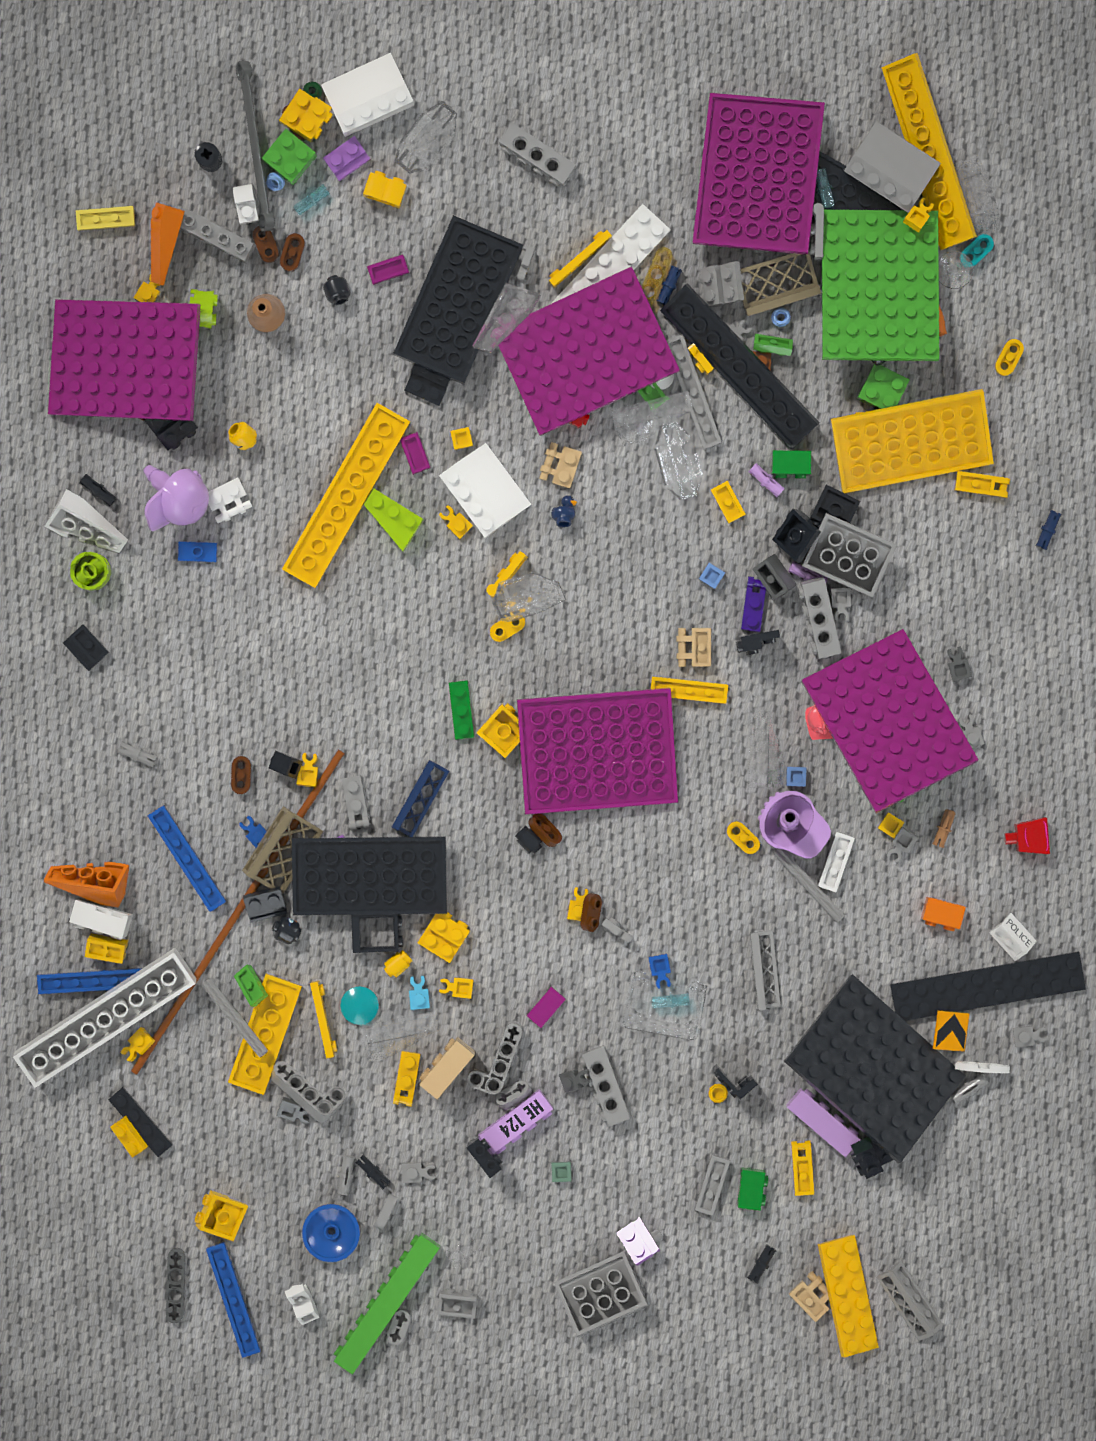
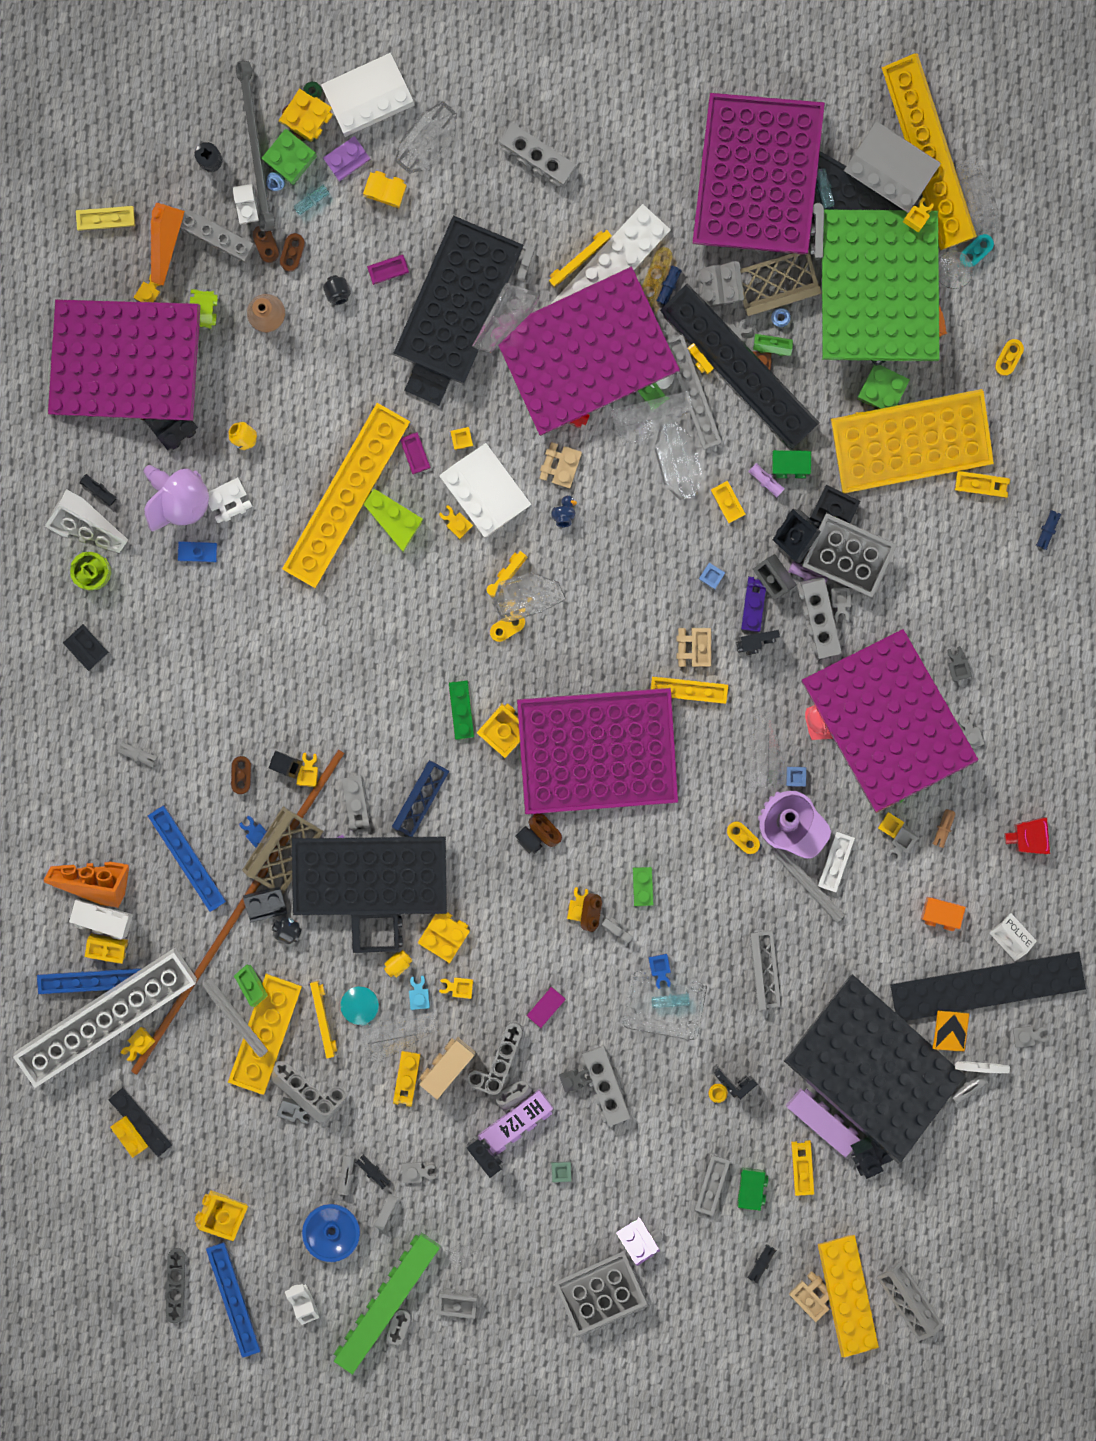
(642, 886): none -> bright green plate

